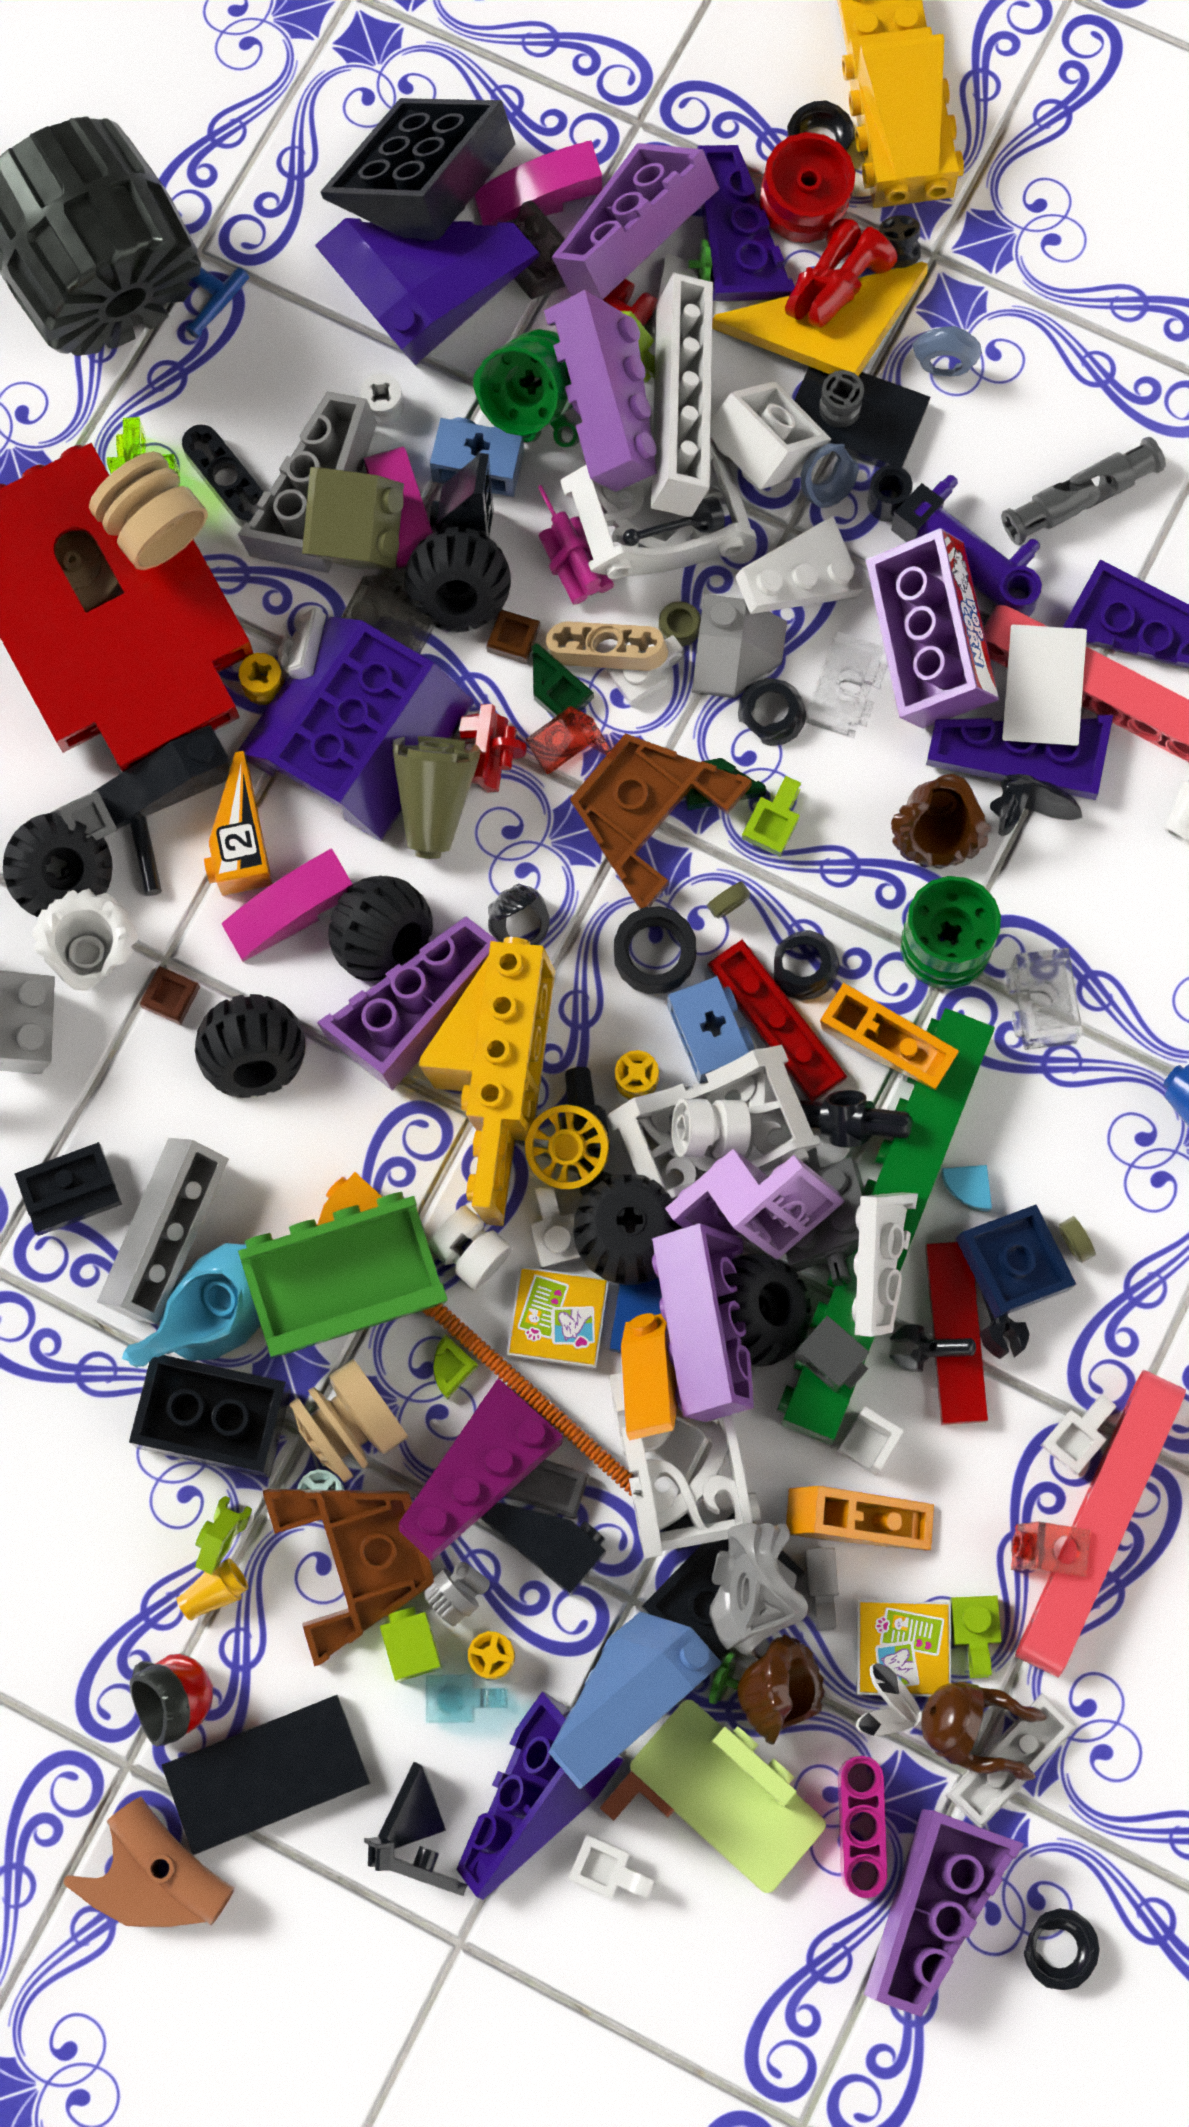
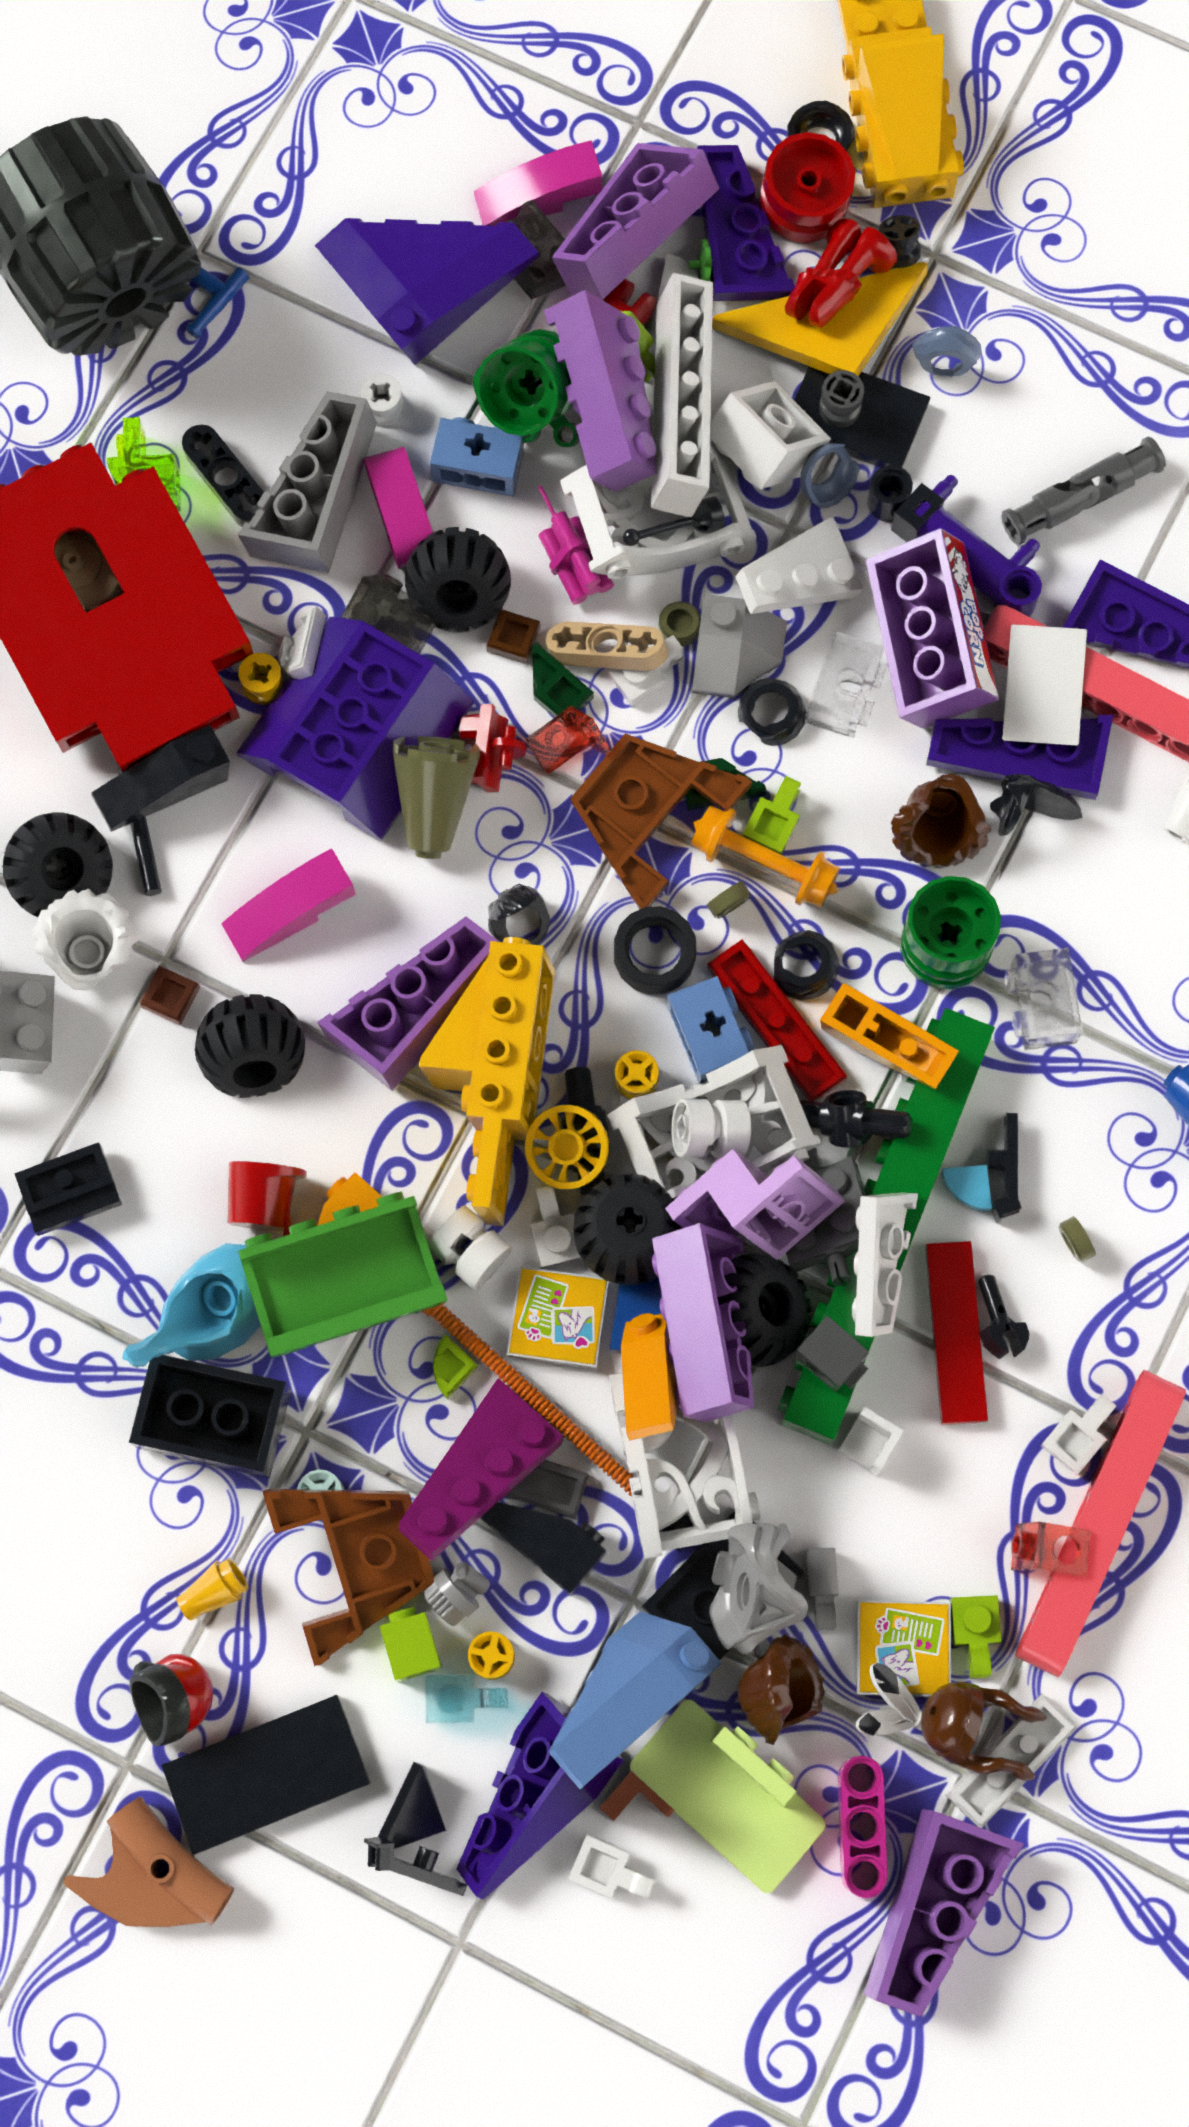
(89, 811): dark grey brick -> none
(148, 510): tan wheel -> none
(163, 1230): light grey brick -> none
(217, 1537): lime plate -> none
(237, 839): slope -> none
(261, 1195): none -> red hat
(347, 1421): tan wheel -> none
(353, 518): olive slope -> none
(379, 926): black wheel -> none
(423, 164): black slope -> none
(466, 499): black slope -> none
(714, 832): none -> light orange piece
(723, 1679): bright green plant -> none
(859, 1518): light orange slope -> none
(928, 1347): black bar -> none
(1008, 1162): none -> black piece
(1015, 1261): dark blue plate -> none
(1087, 1950): black piece -> none

